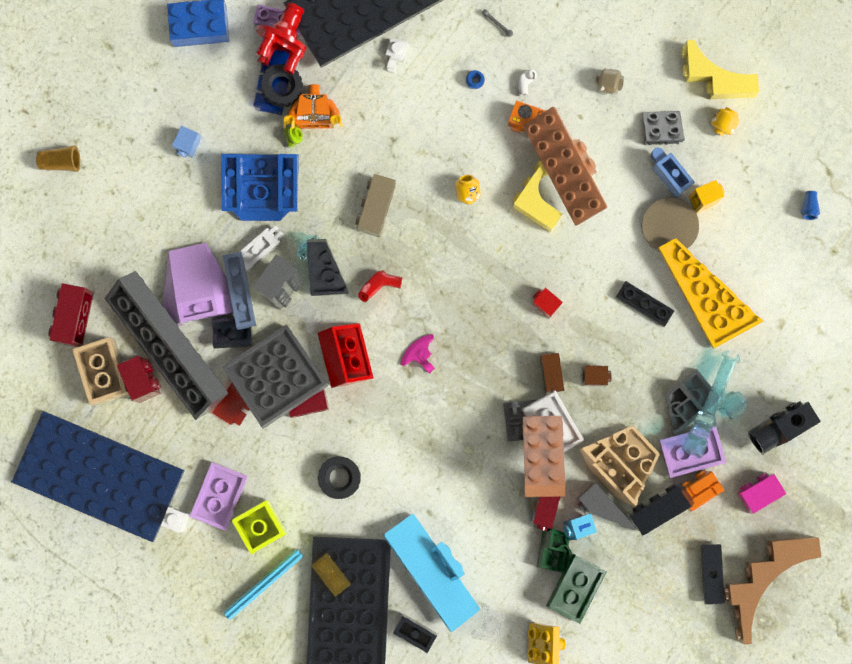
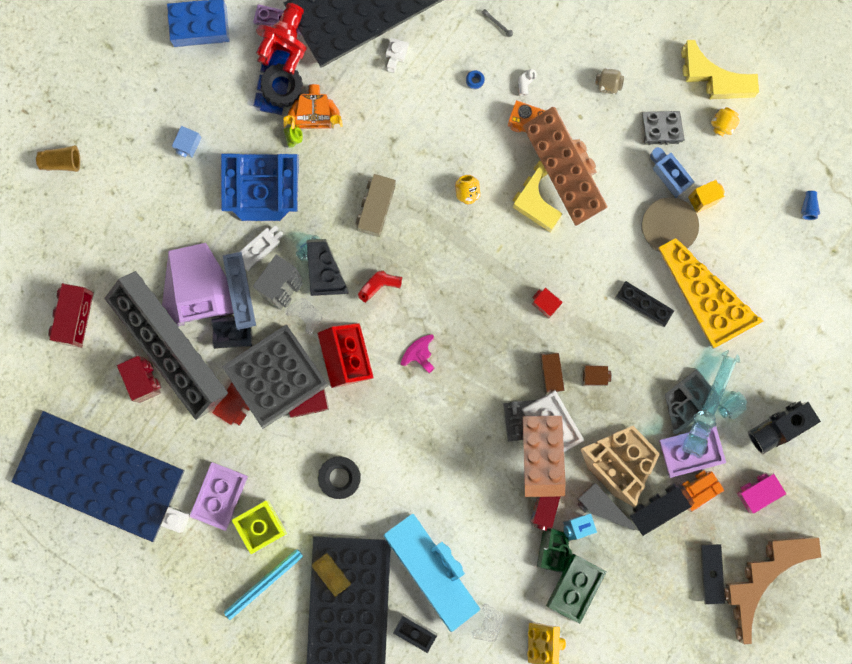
(99, 371): tan brick -> none

